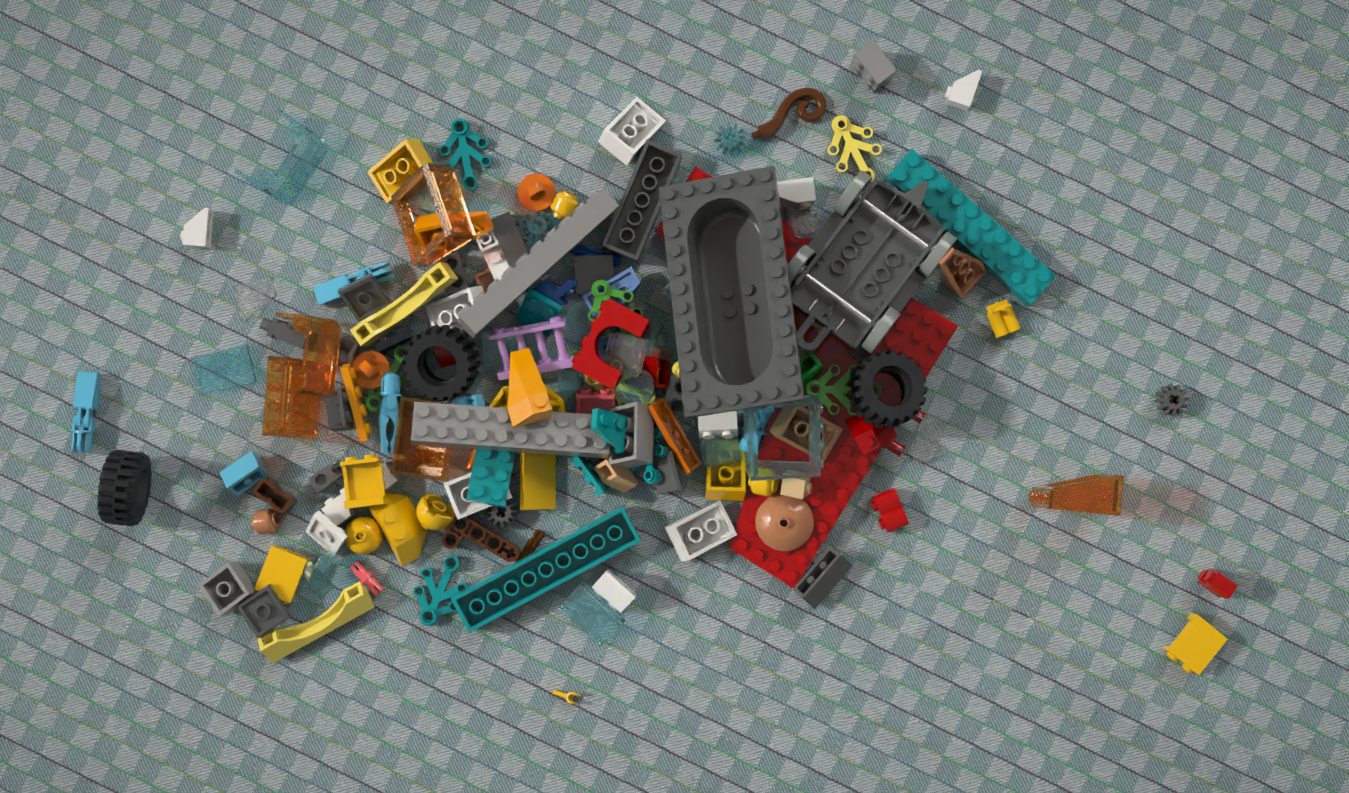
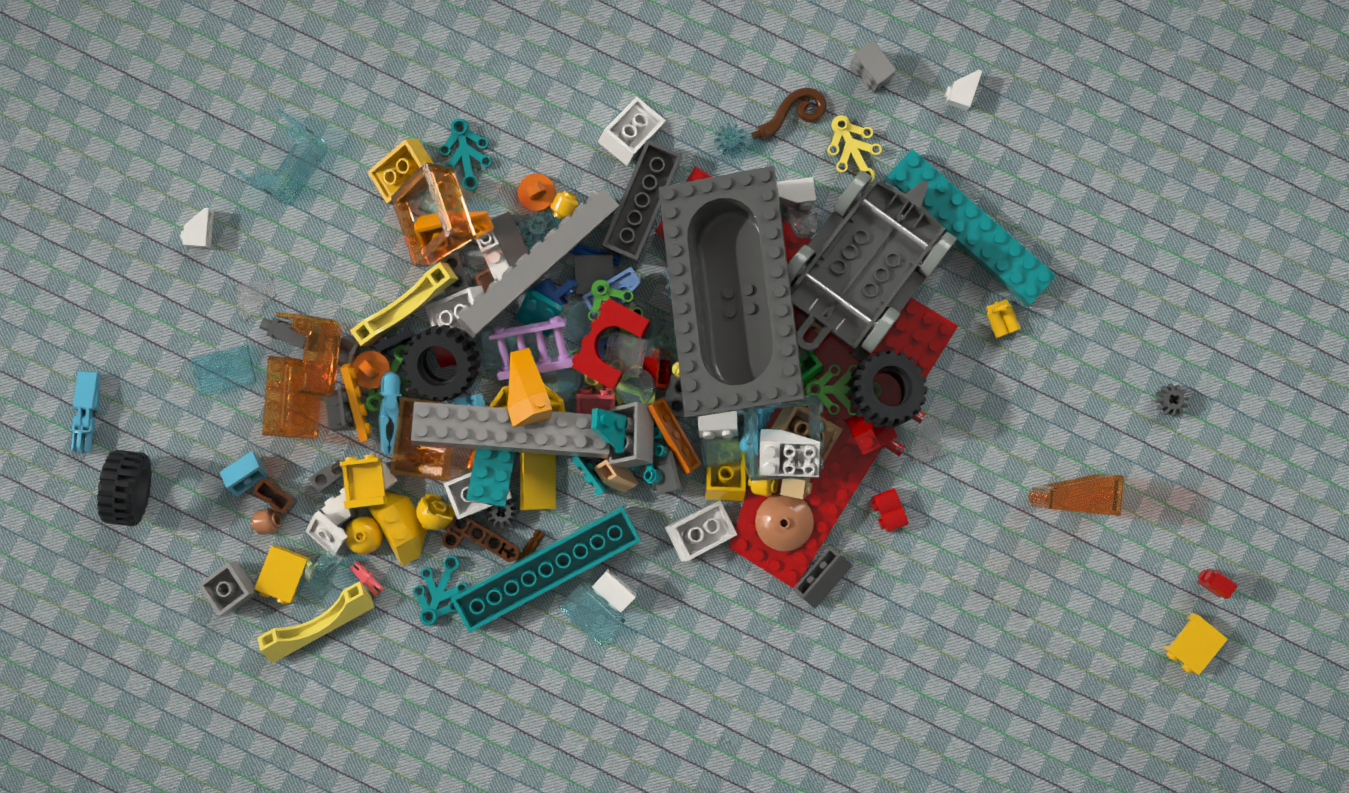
(263, 611): dark grey tile -> none
(328, 291): medium azure arm -> none
(364, 297): dark grey tile -> none
(568, 696): yellow hand -> none
(788, 454): none -> white slope
(960, 272): nougat wedge -> none

